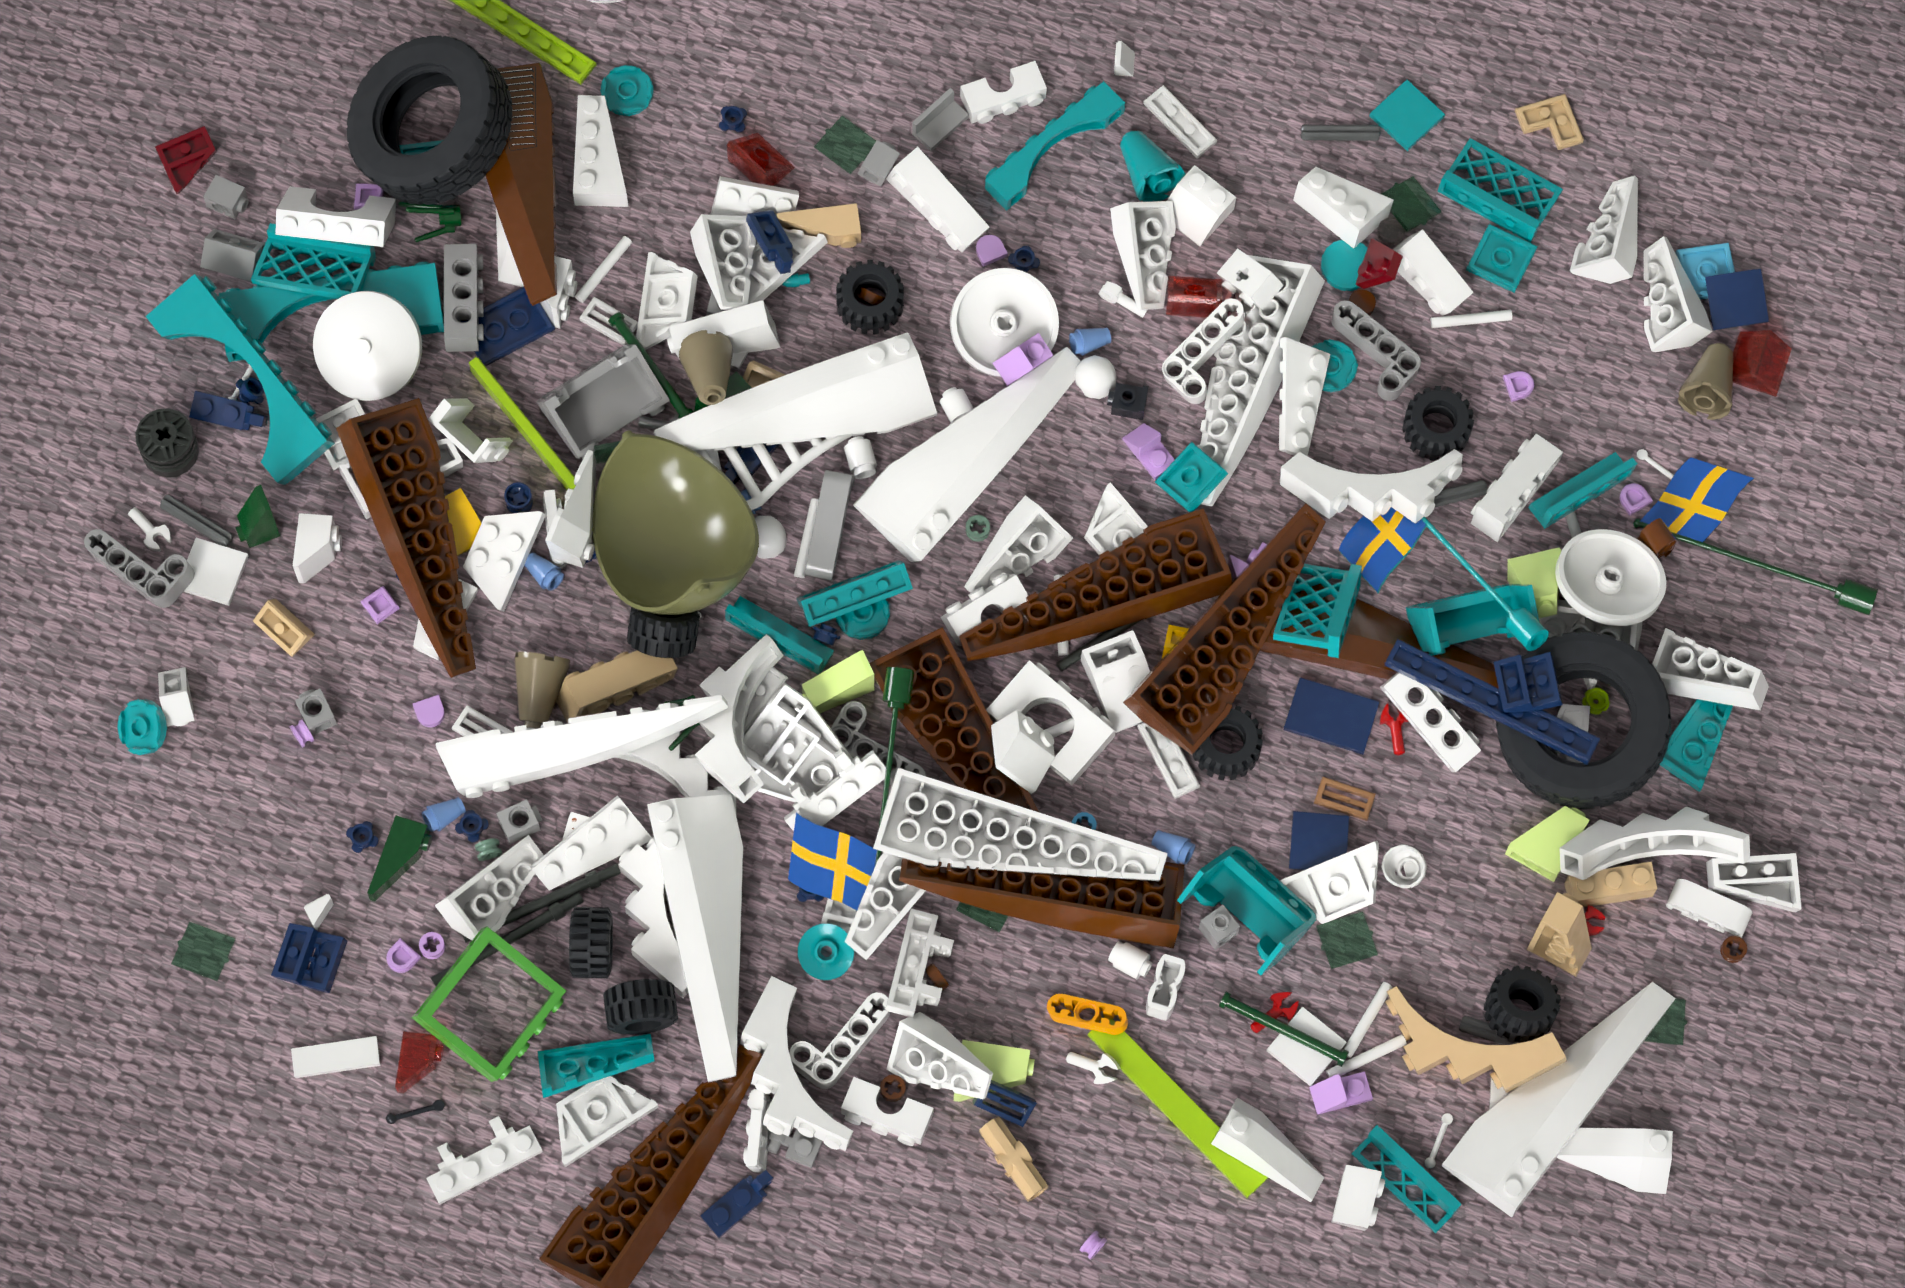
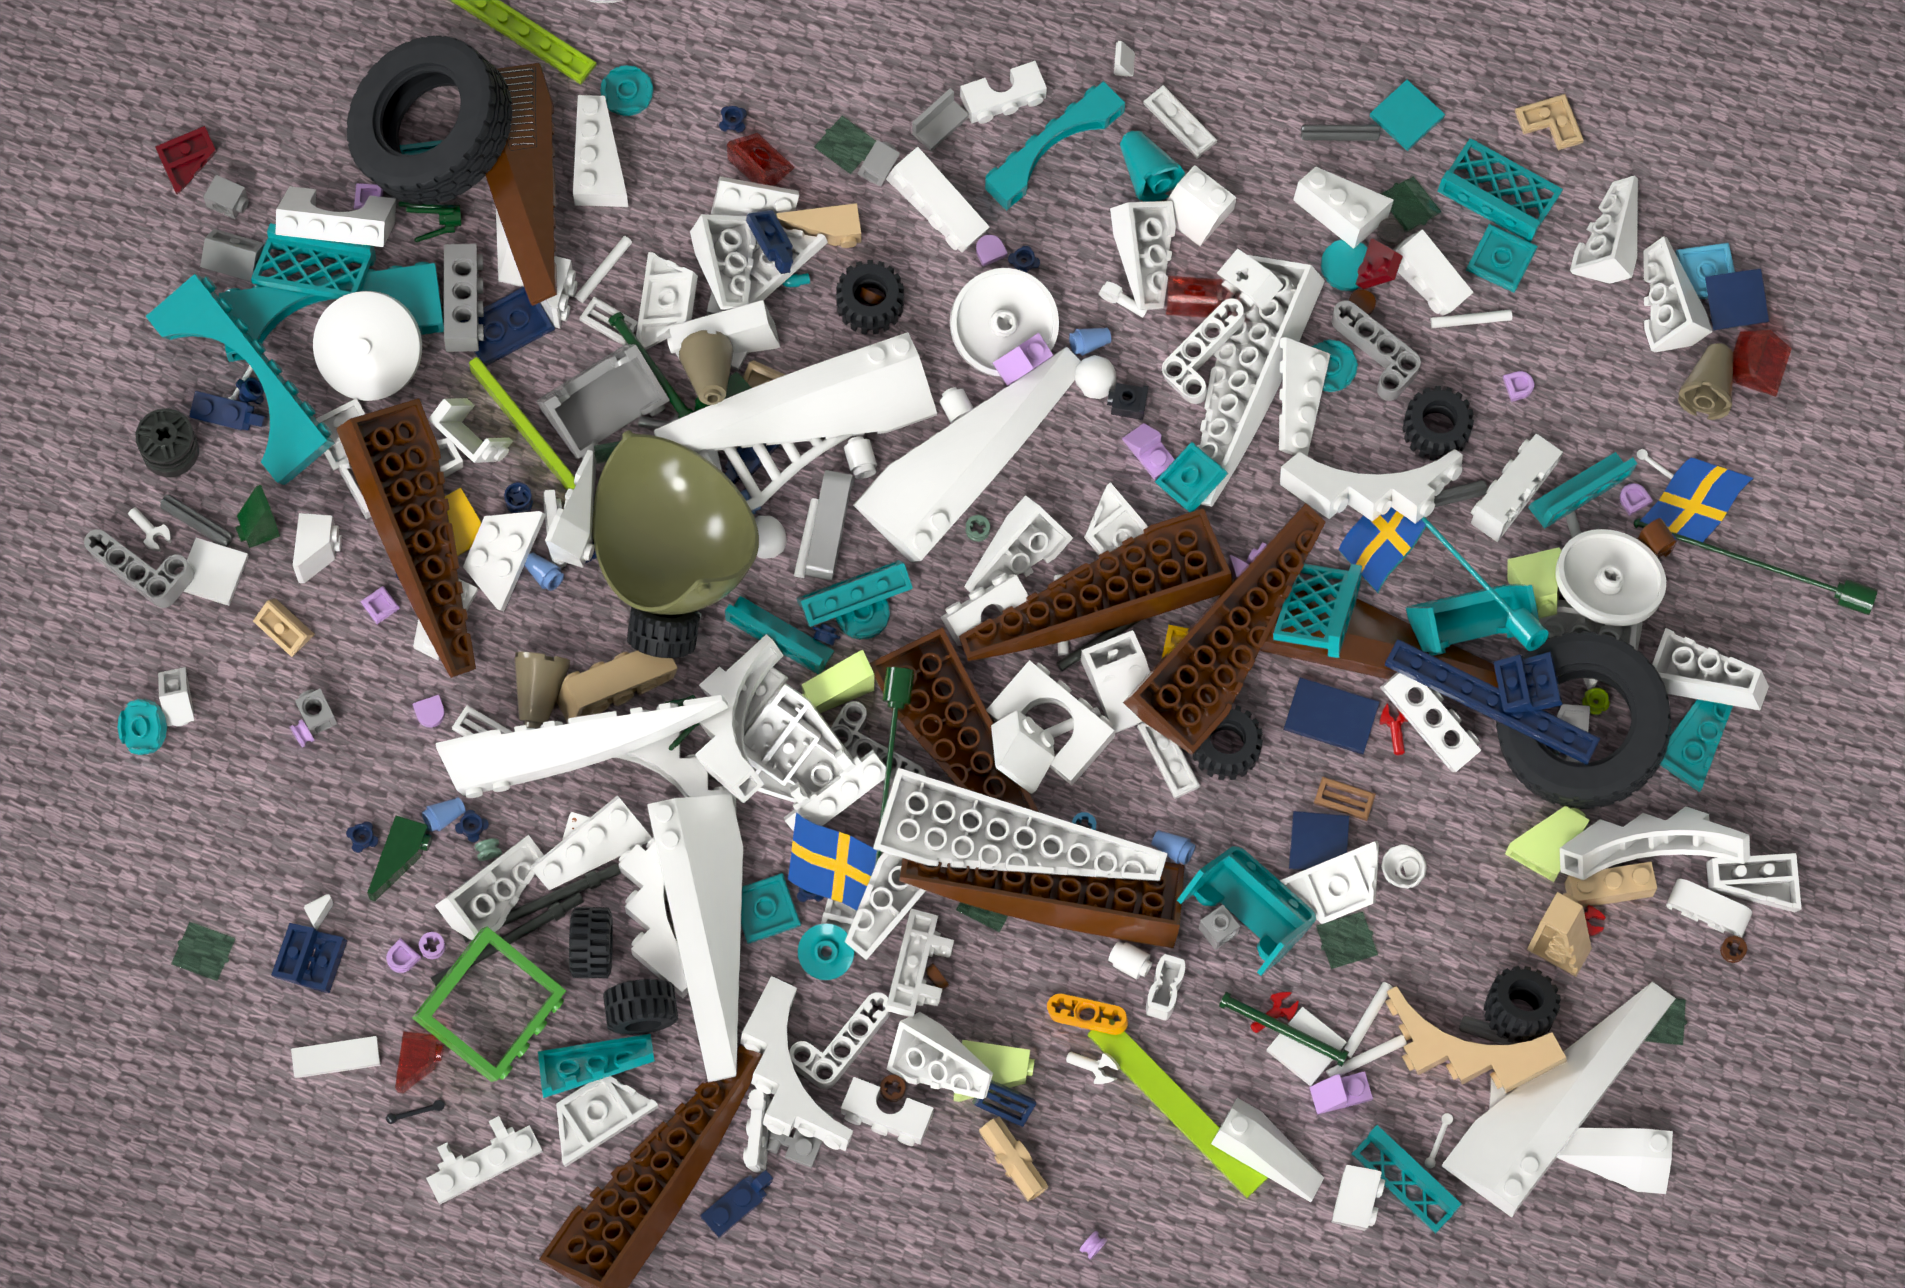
(507, 817): light grey brick -> none
(767, 909): none -> teal tile

